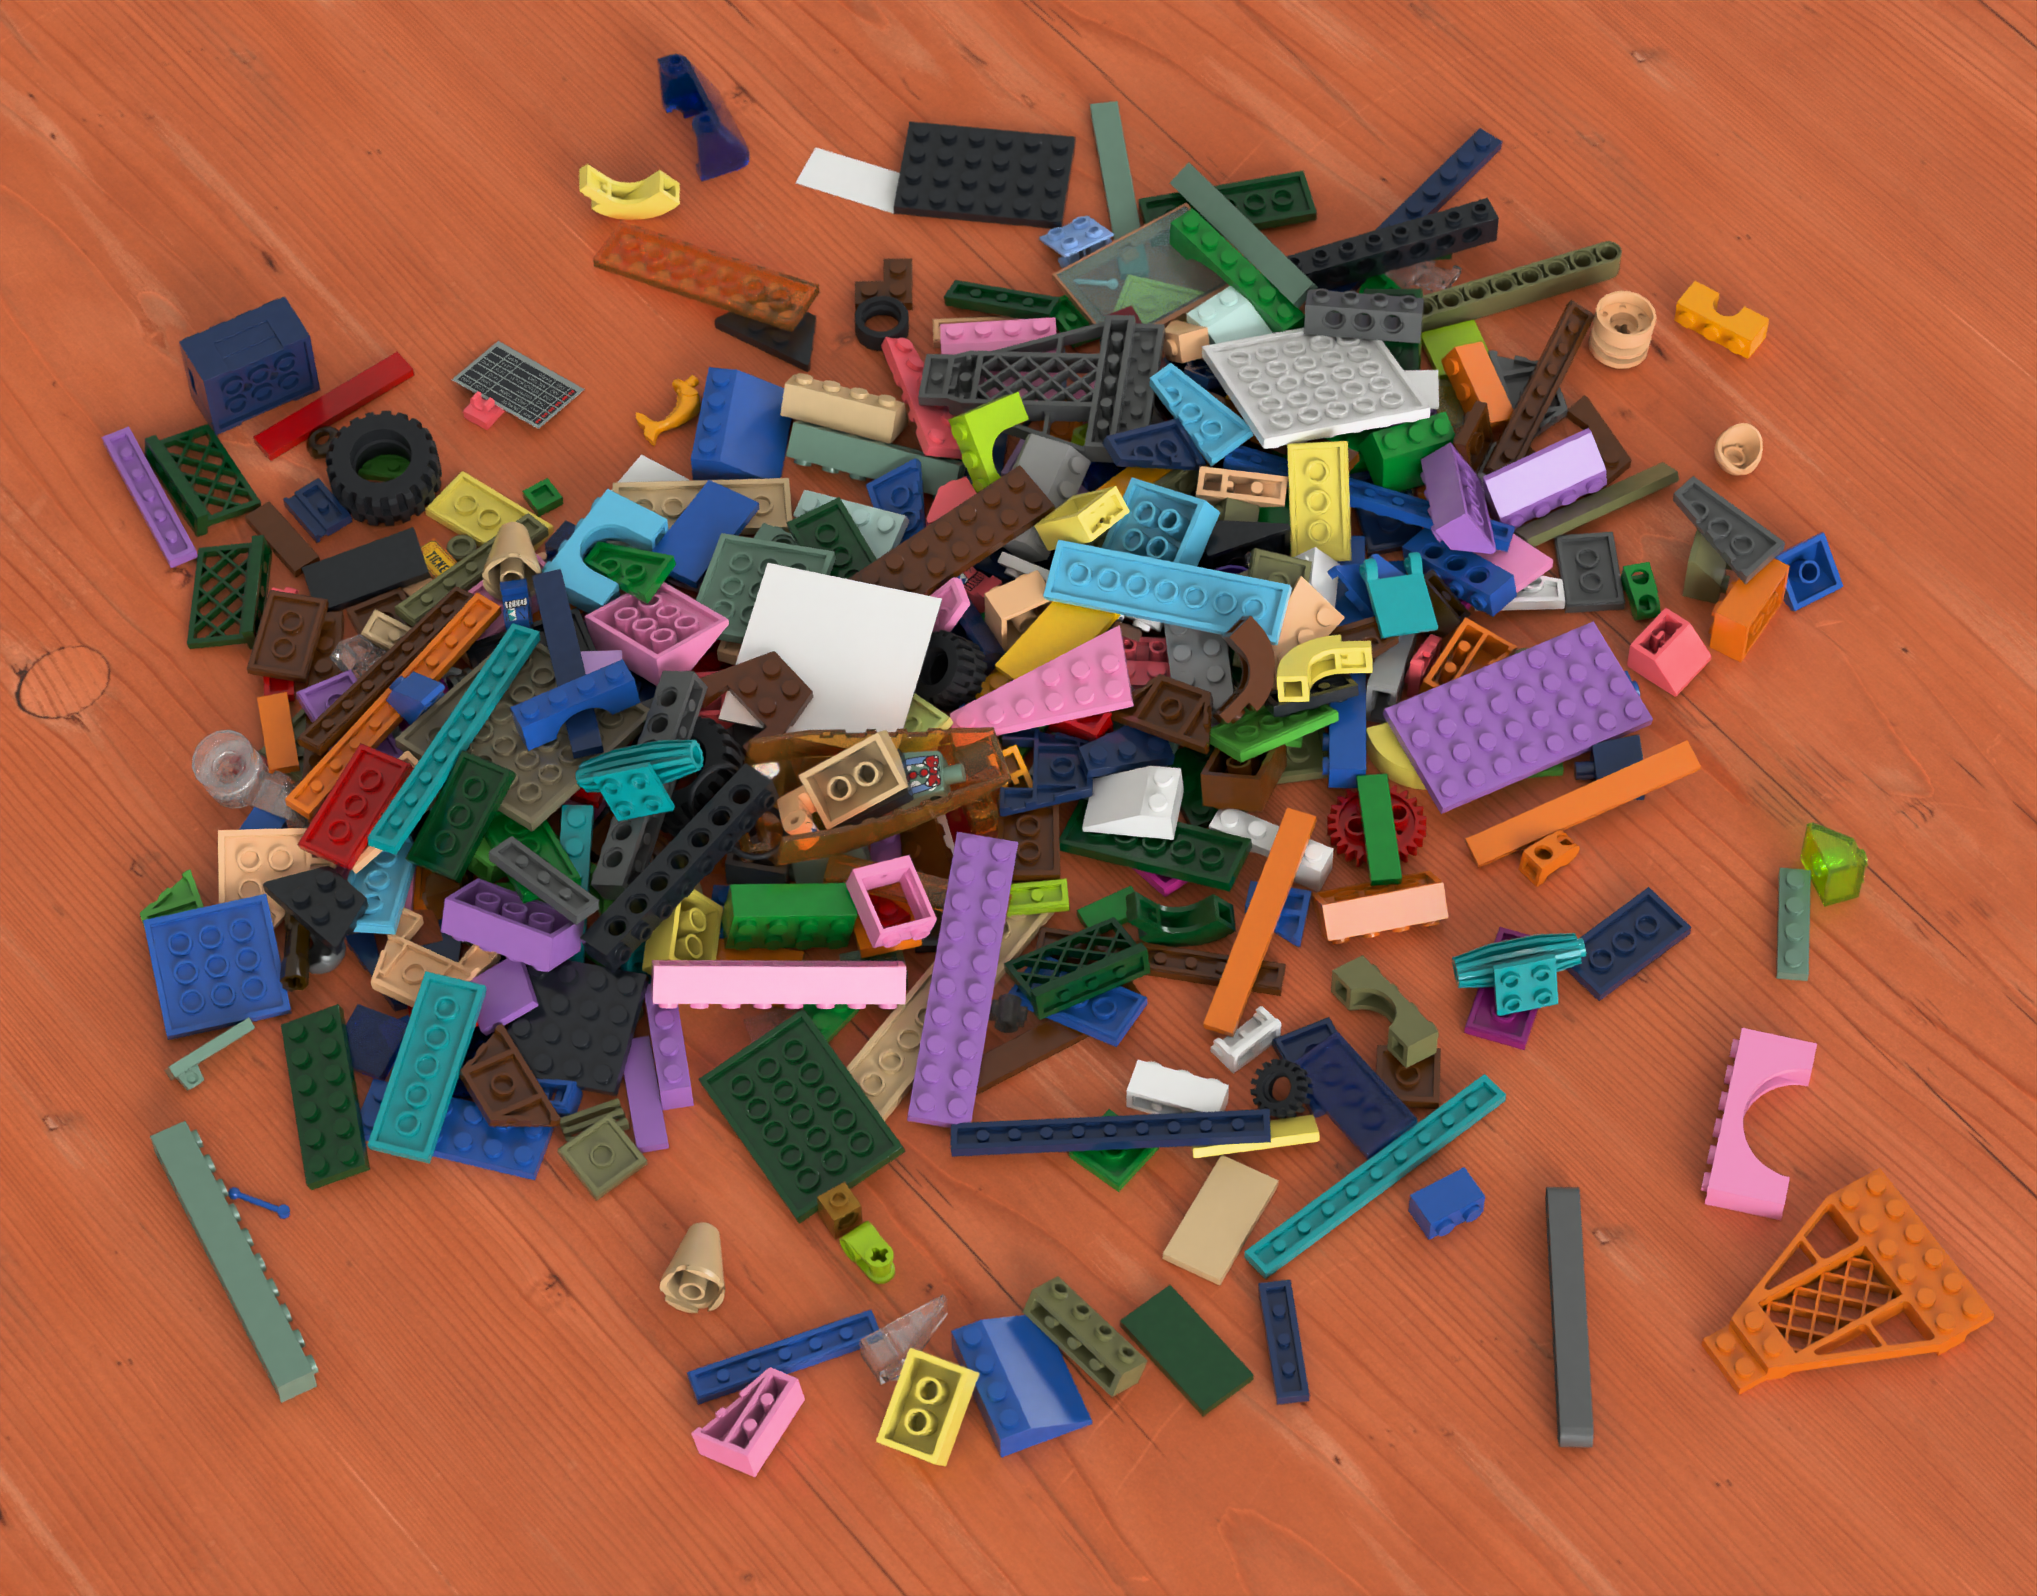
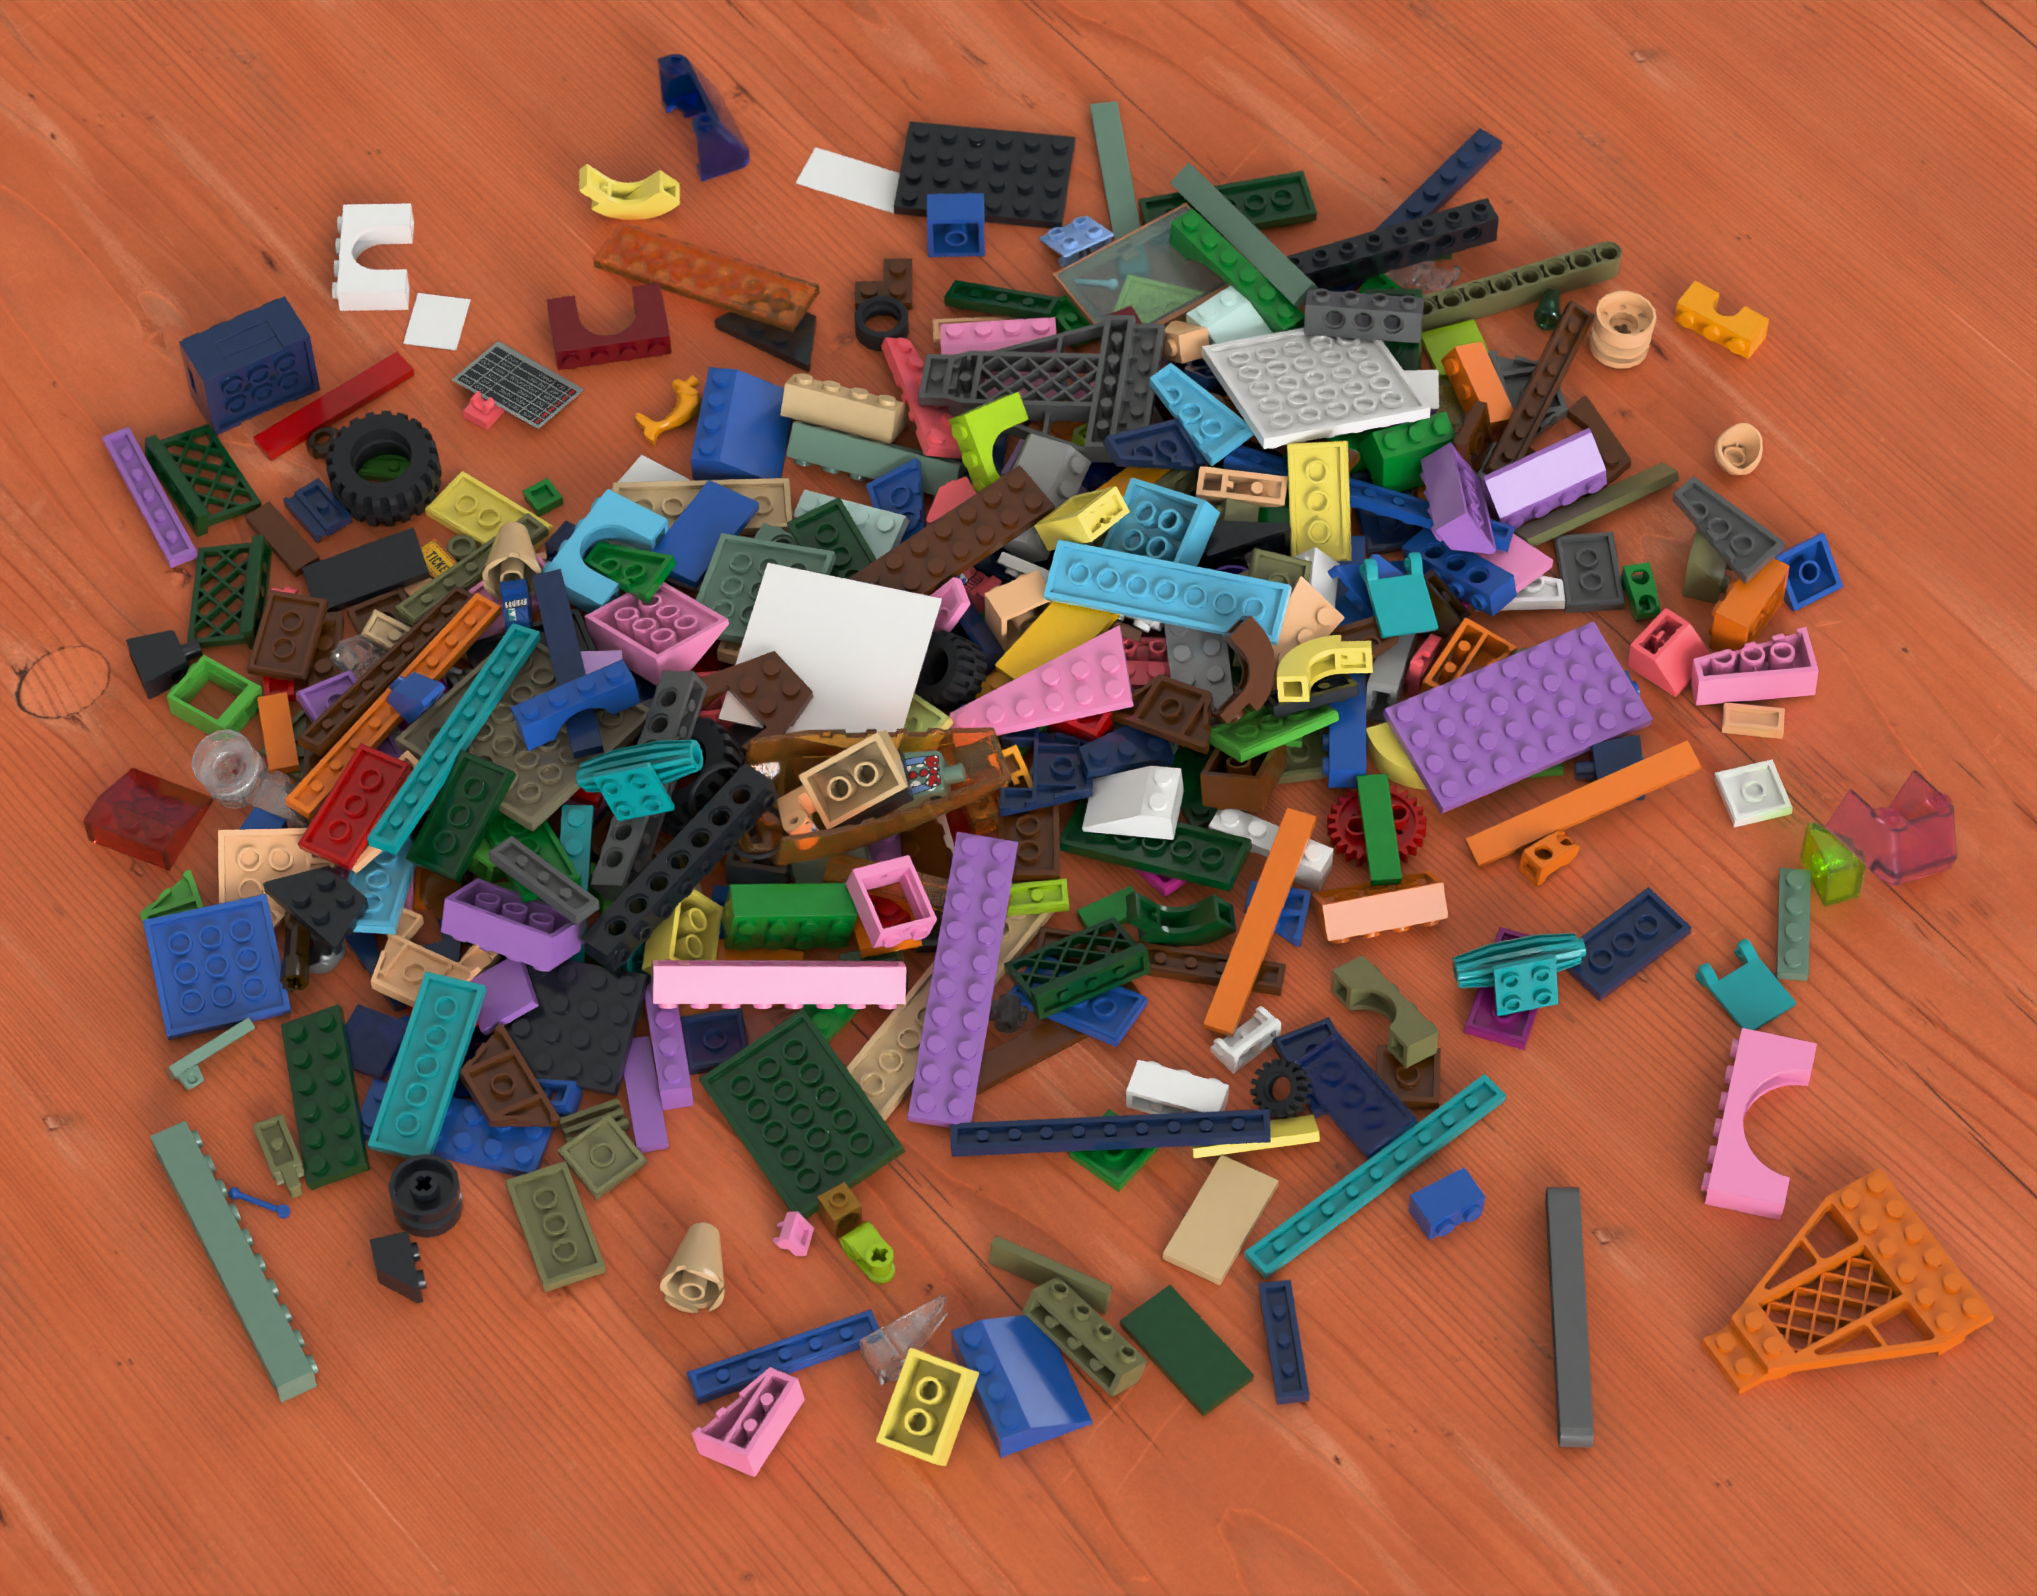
(146, 817): none -> clear red slope
(161, 660): none -> black torso
(197, 676): none -> bright green window
(280, 1153): none -> olive hinge
(360, 229): none -> white arch
(396, 1267): none -> black slope
(426, 1195): none -> black wheel
(436, 321): none -> white sticker
(555, 1226): none -> olive plate
(643, 338): none -> dark red arch
(712, 1038): none -> dark blue tile
(795, 1234): none -> bright pink tile
(955, 225): none -> blue brick
(1042, 1269): none -> olive tile
(1548, 310): none -> clear green cone
(1749, 993): none -> teal flag
(1753, 720): none -> light nougat tile
(1753, 793): none -> white tile
(1757, 671): none -> bright pink wedge
(1902, 840): none -> clear pink windscreen

